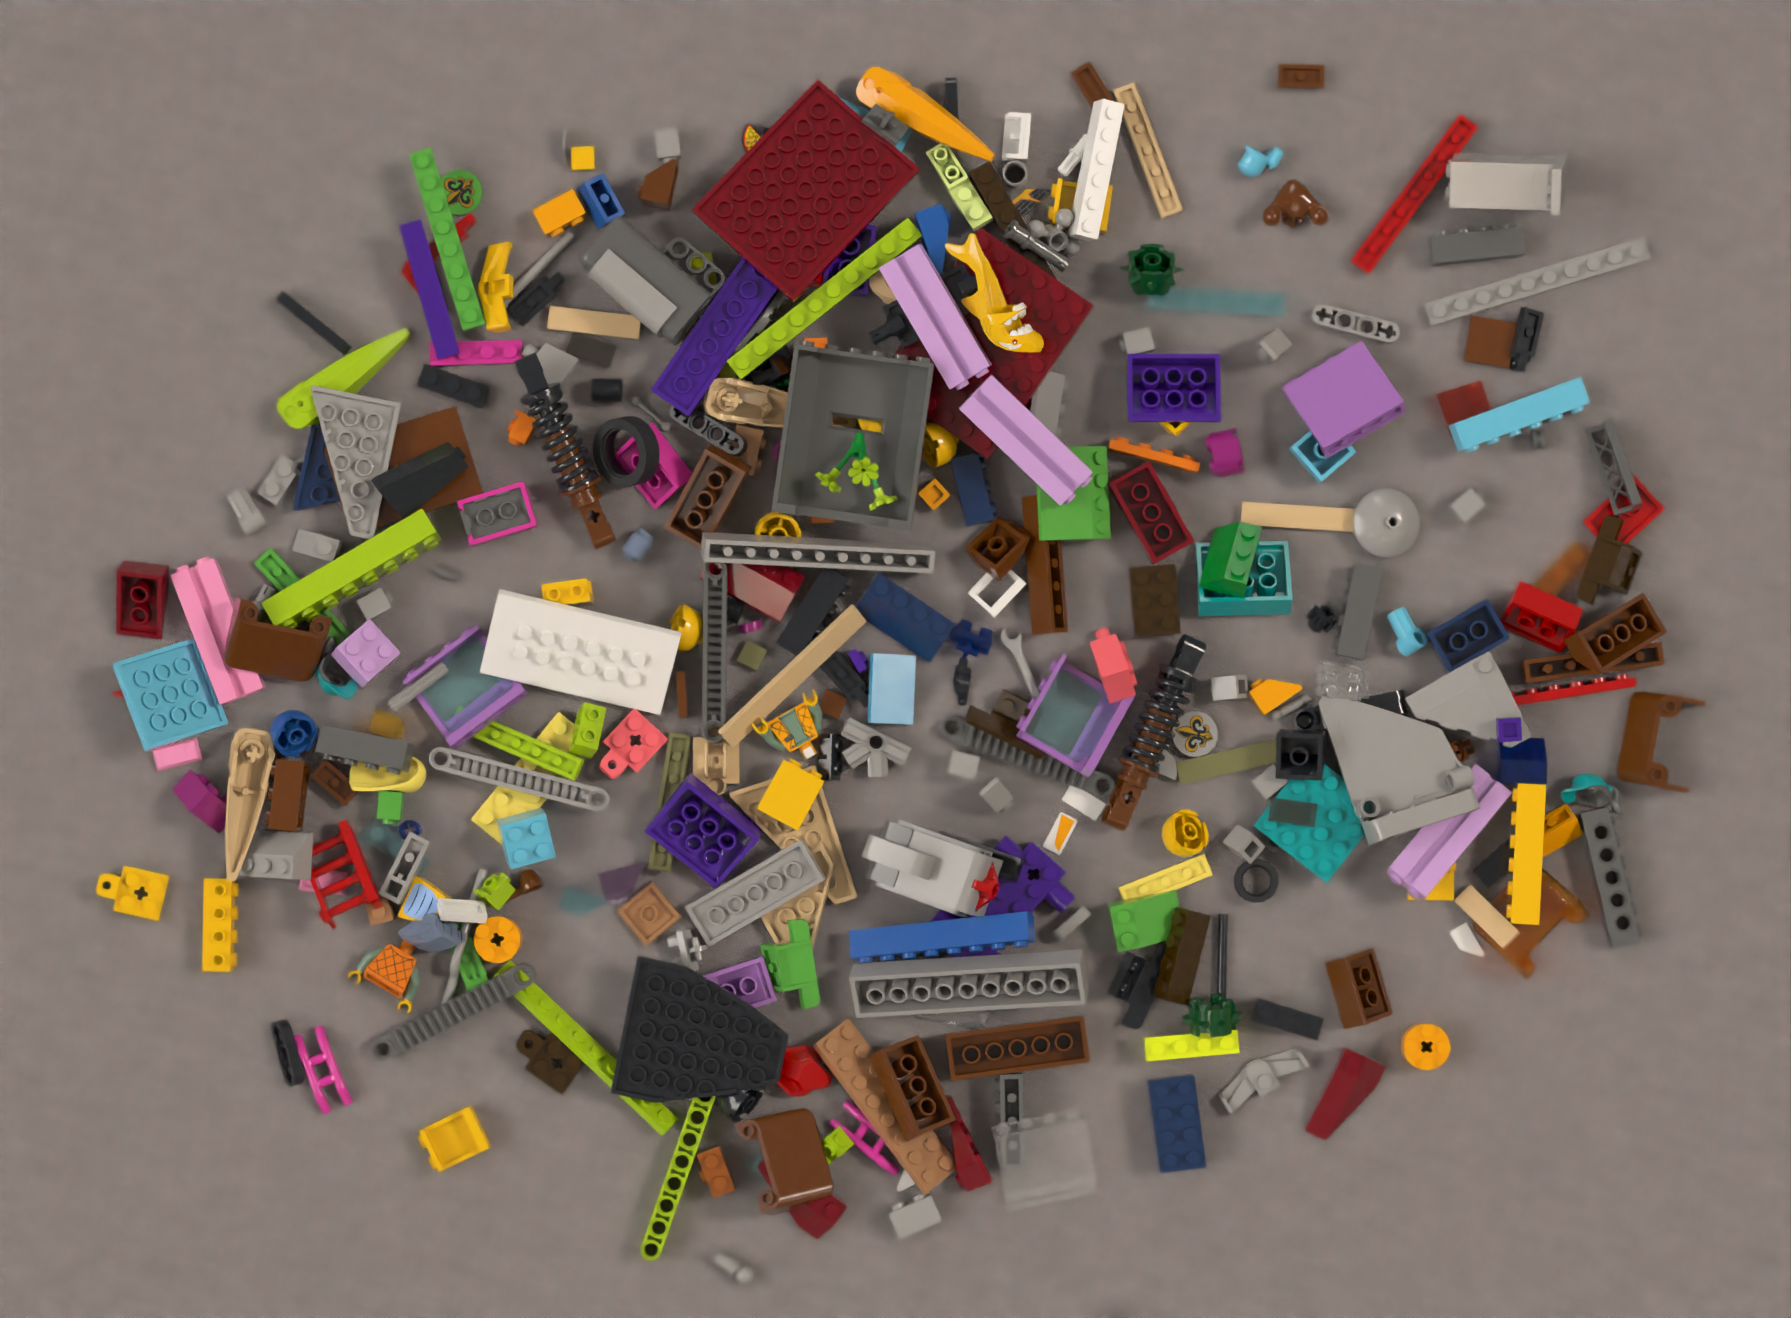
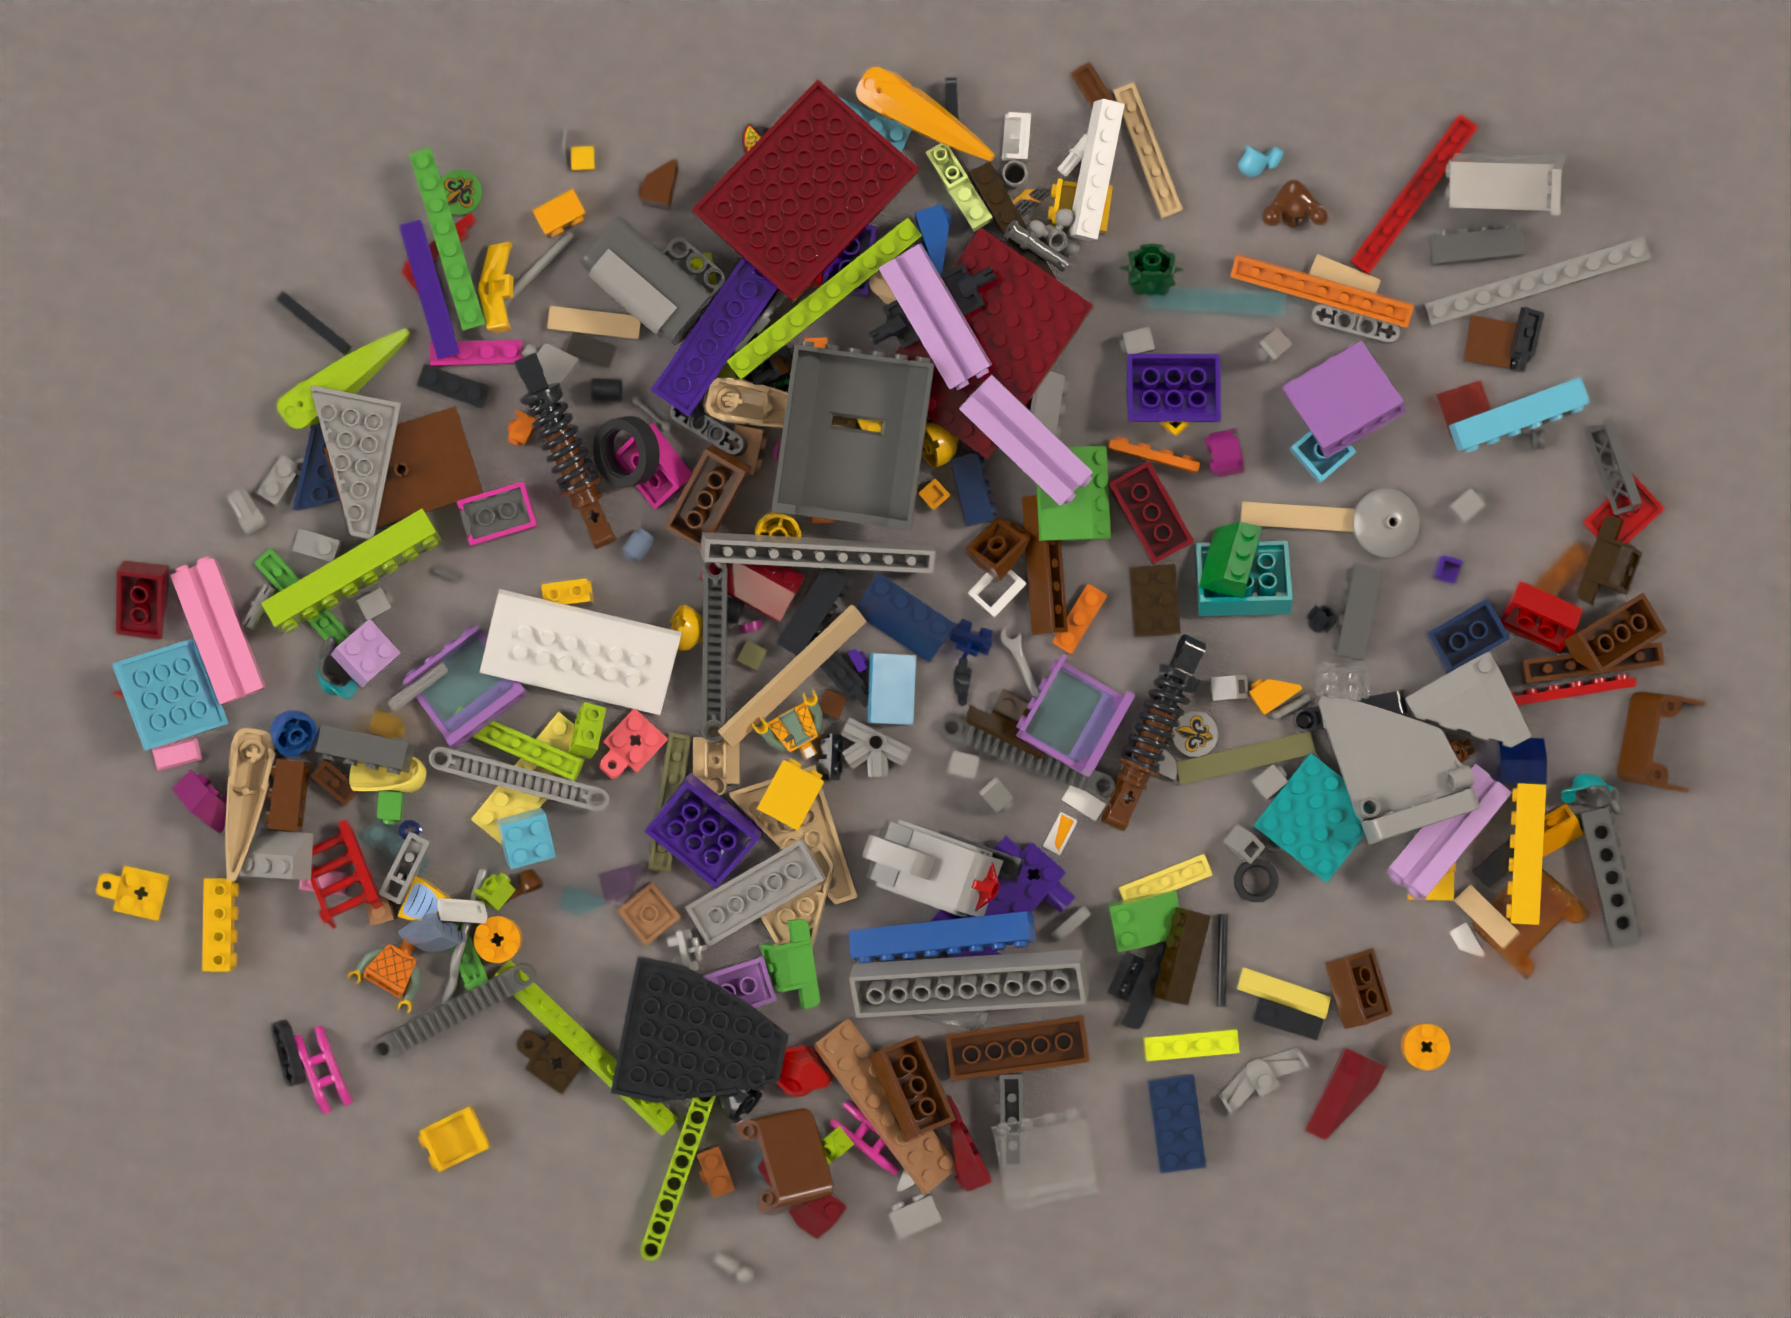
(273, 648): reddish brown windscreen -> none
(420, 478): black slope -> none
(535, 298): black hinge -> none
(600, 200): blue brick -> none
(667, 144): light grey brick -> none
(682, 694): reddish brown tile -> none
(861, 471): lime plant -> none
(885, 124): dark grey hips -> none
(988, 304): yellow piece -> none
(1080, 618): none -> orange plate
(1113, 666): coral brick -> none
(1184, 833): yellow cylinder -> none
(1212, 1015): dark green brick -> none
(1284, 993): none -> light yellow tile
(1292, 812): clear smoke tile -> none
(1300, 754): black slope -> none
(1301, 76): reddish brown plate -> none
(1322, 290): none -> orange plate
(1343, 274): none -> tan tile
(1409, 637): medium azure piece -> none
(1447, 569): none -> dark purple panel
(1509, 729): dark purple plate -> none

